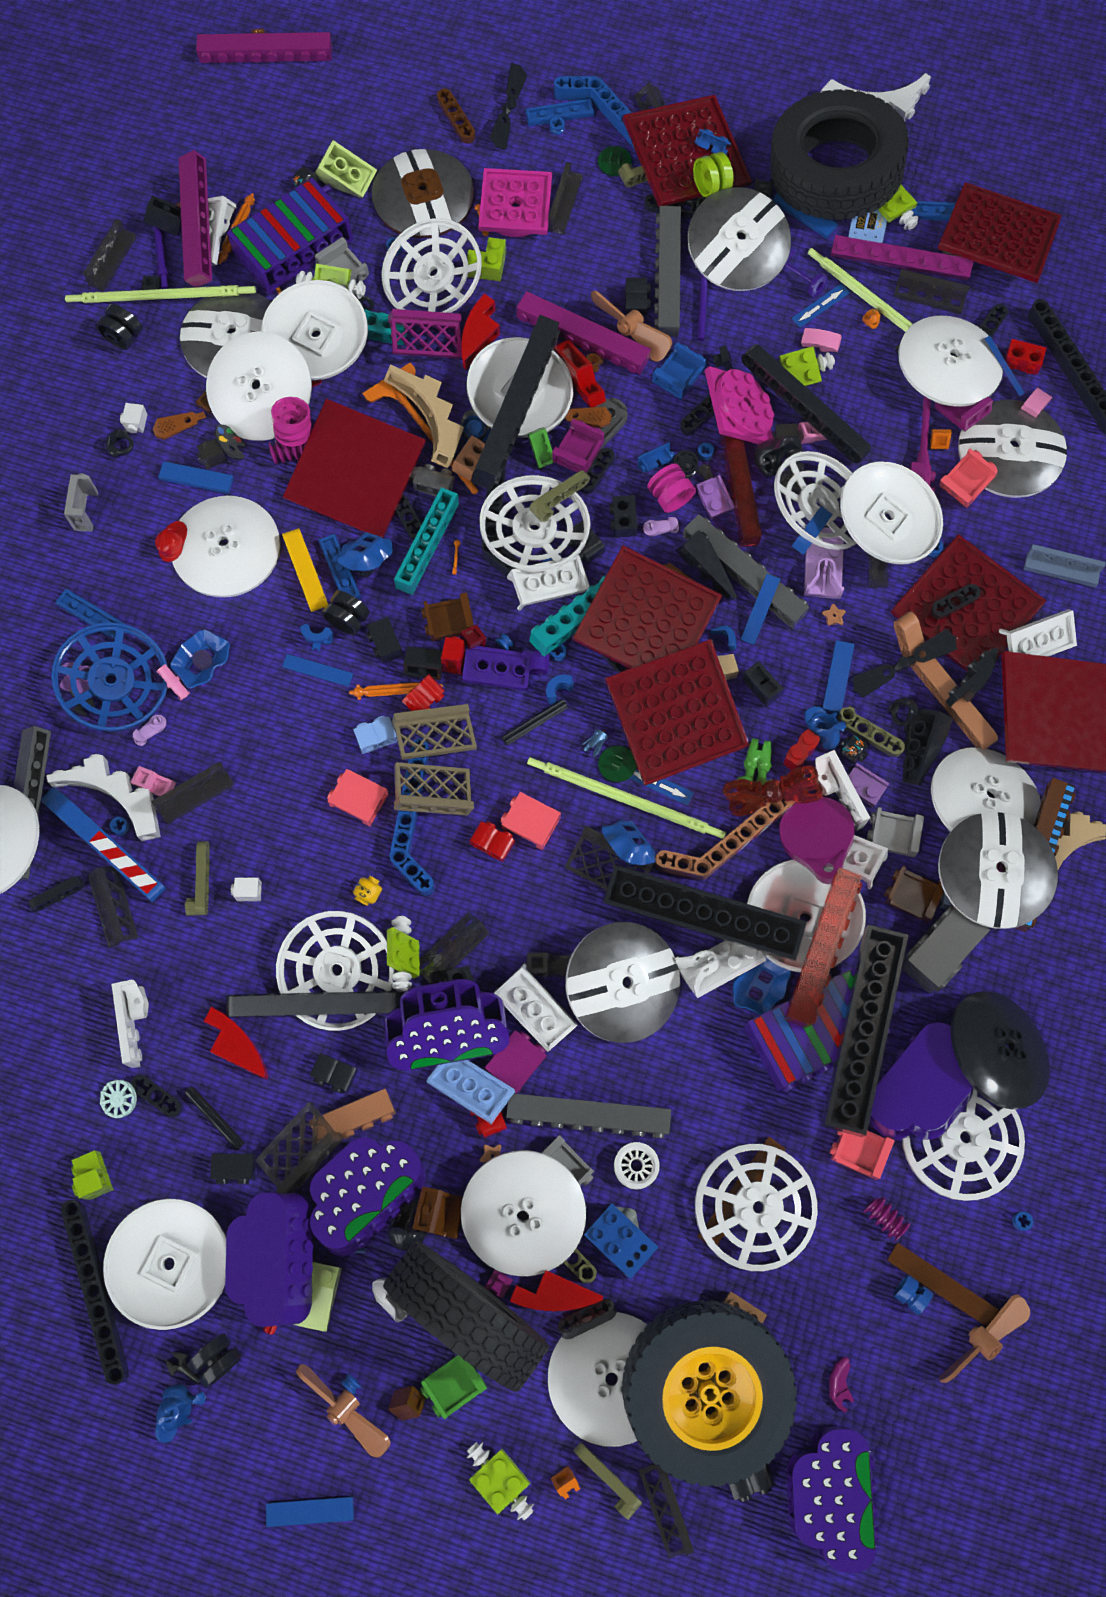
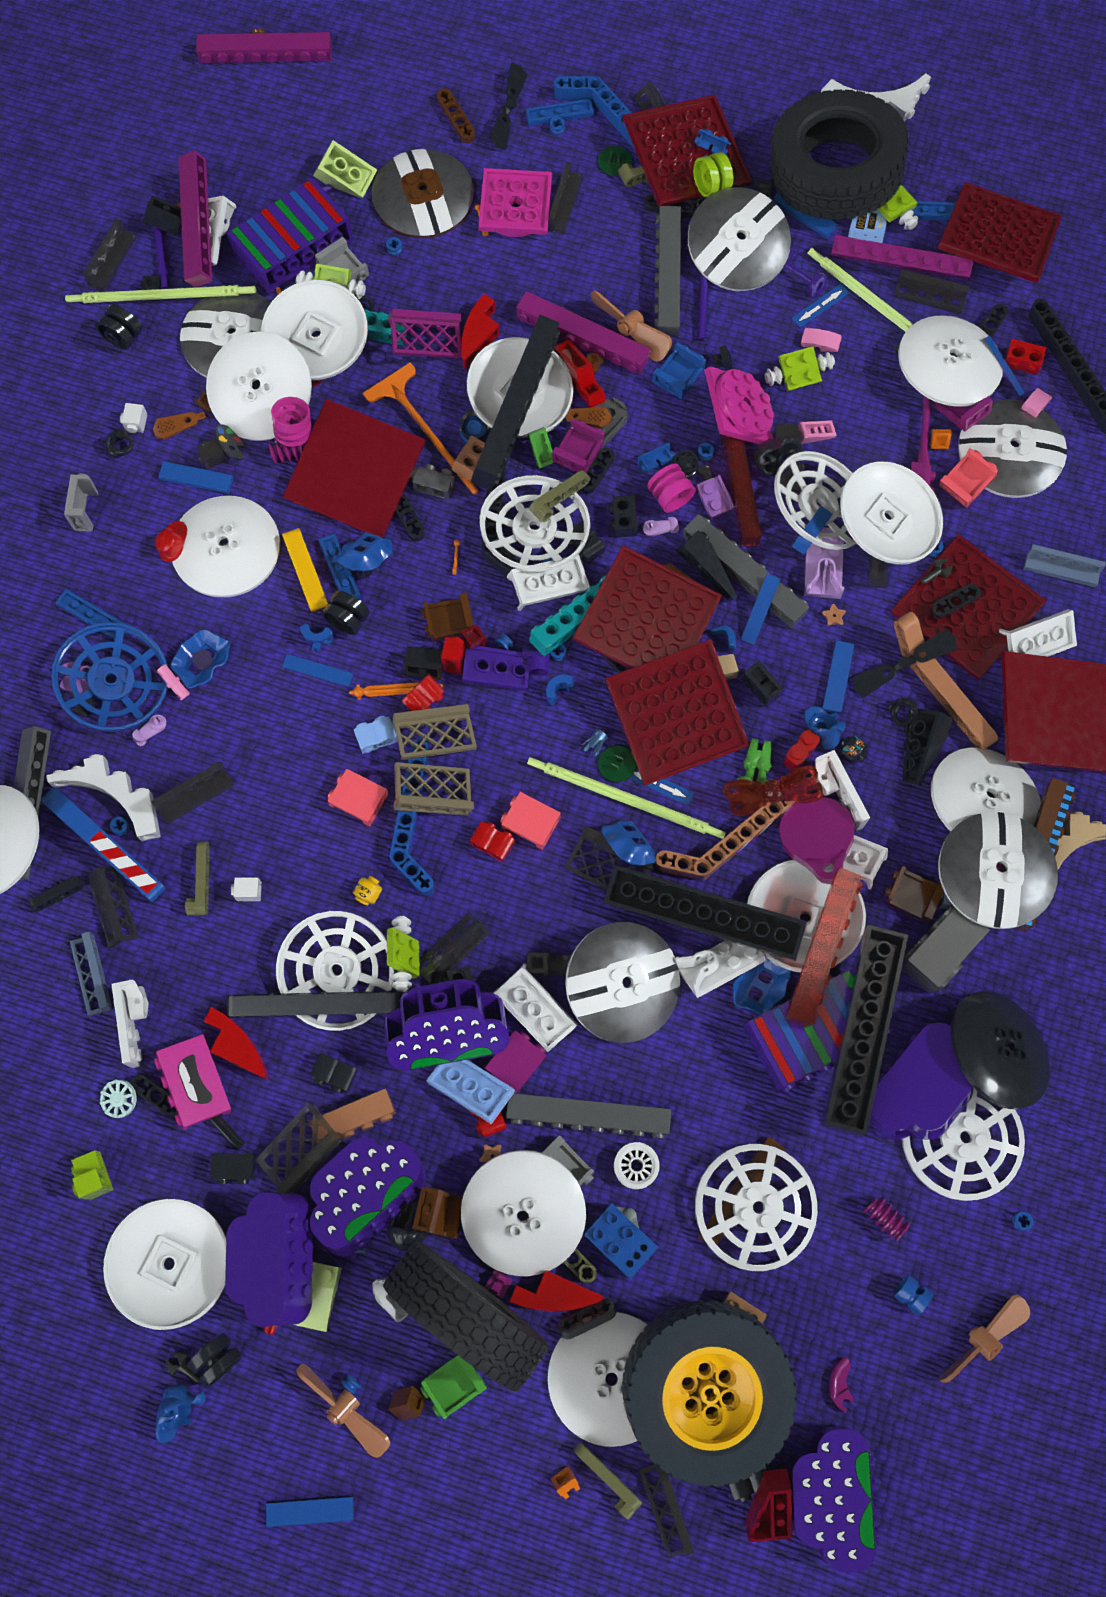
(96, 973): none -> sand blue fence
(103, 1299): black beam -> none
(150, 780): bright pink slope -> none
(192, 1082): none -> dark pink panel
(240, 217): orange wheel -> none
(304, 174): black head -> none
(384, 639): black brick -> none
(426, 541): teal brick -> none
(429, 262): white dish -> none
(436, 411): tan arch -> none
(491, 260): lime brick -> none
(499, 1481): lime plate -> none
(534, 722): black axle -> none
(636, 295): black brick -> none
(698, 422): black beam -> none
(771, 1508): none -> dark red wedge
(806, 403): black beam -> none
(862, 1154): coral panel -> none
(867, 784): medium lavender plate -> none
(871, 317): orange tile -> none
(872, 729): olive beam -> none
(896, 832): light grey panel -> none
(937, 571): none -> pearl dark grey bar
(942, 1285): reddish brown tile -> none
(975, 678): black slope -> none

